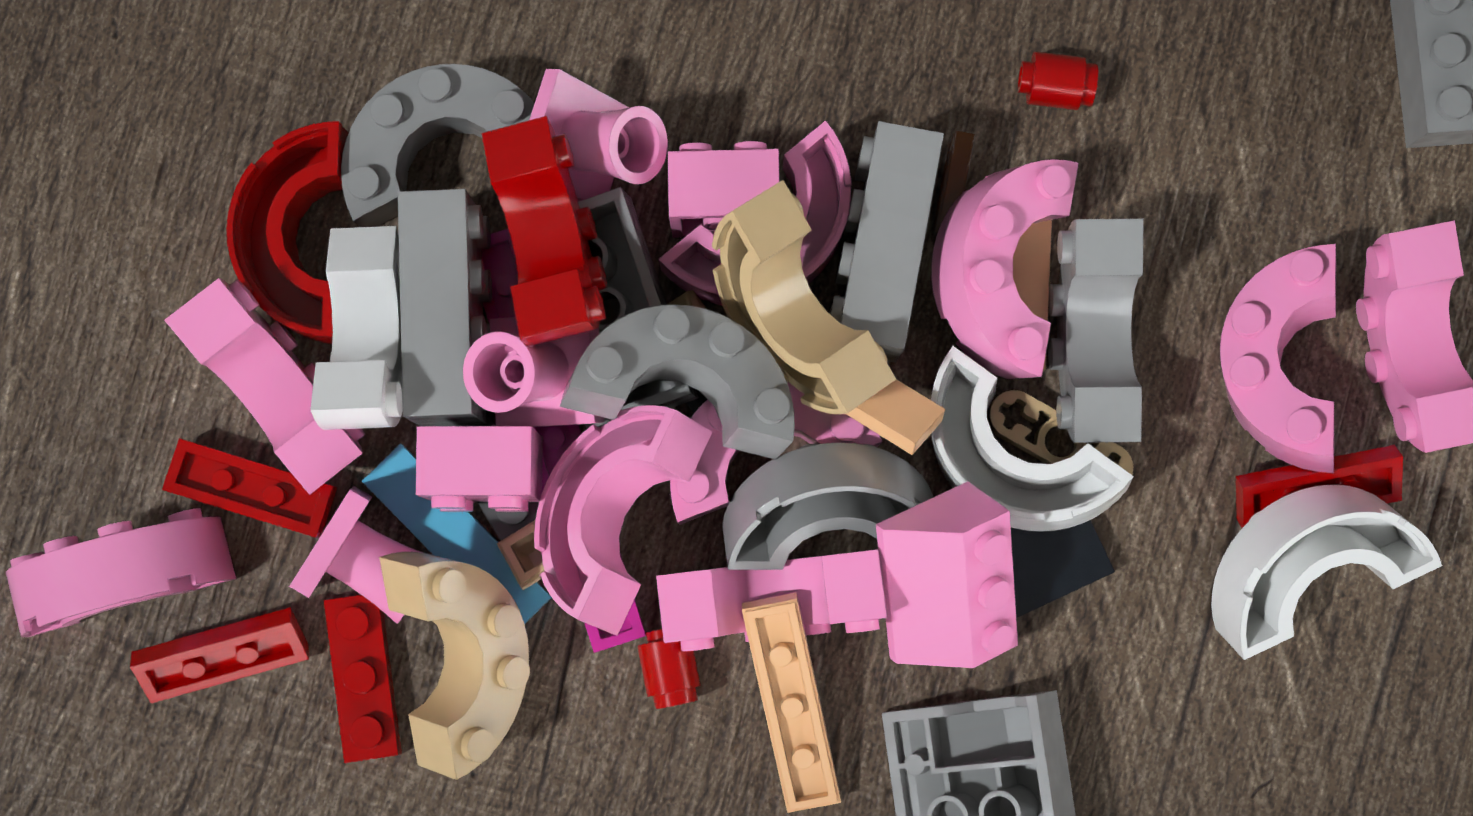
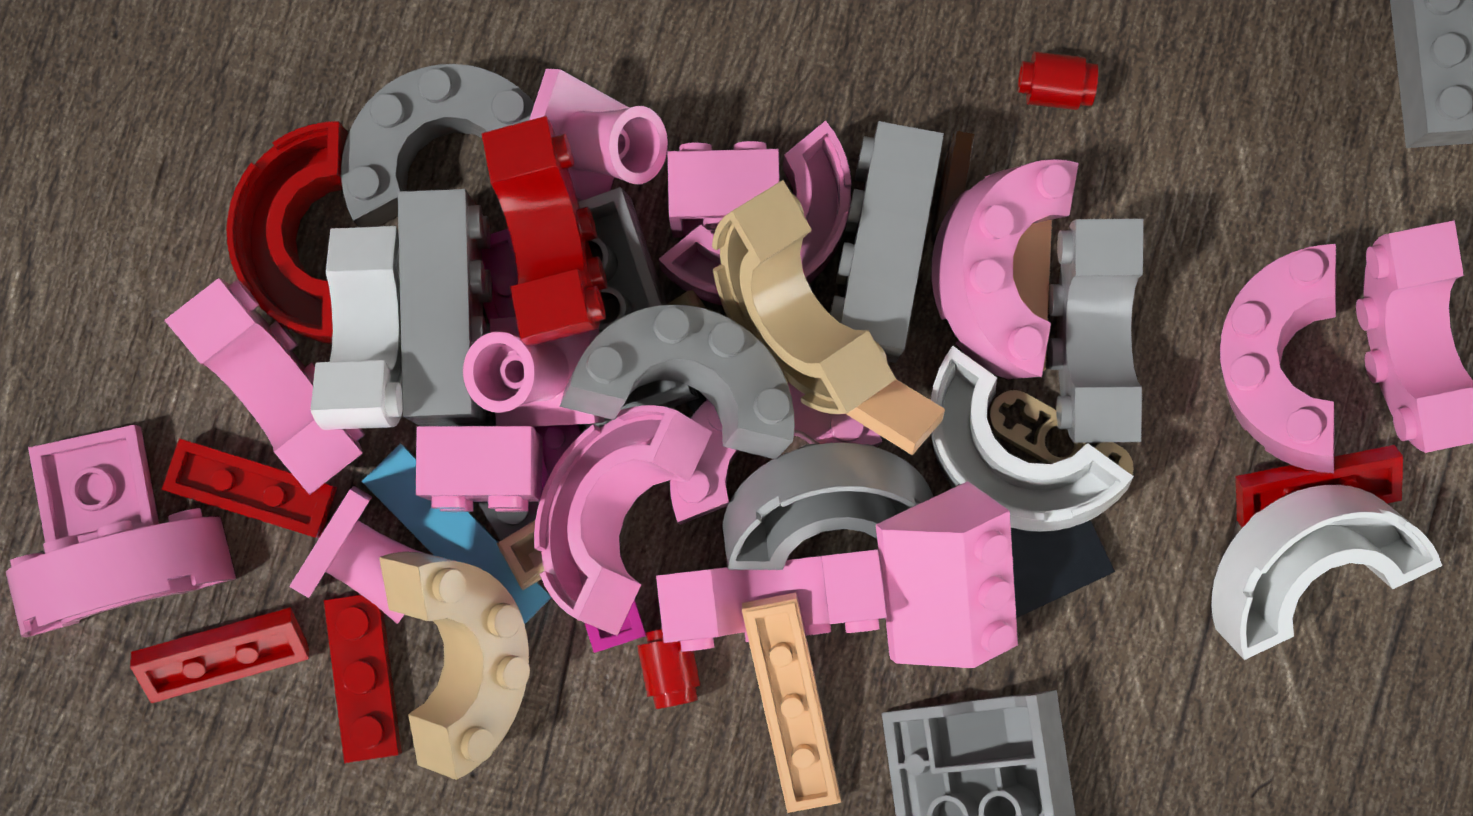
(93, 483): none -> bright pink plate

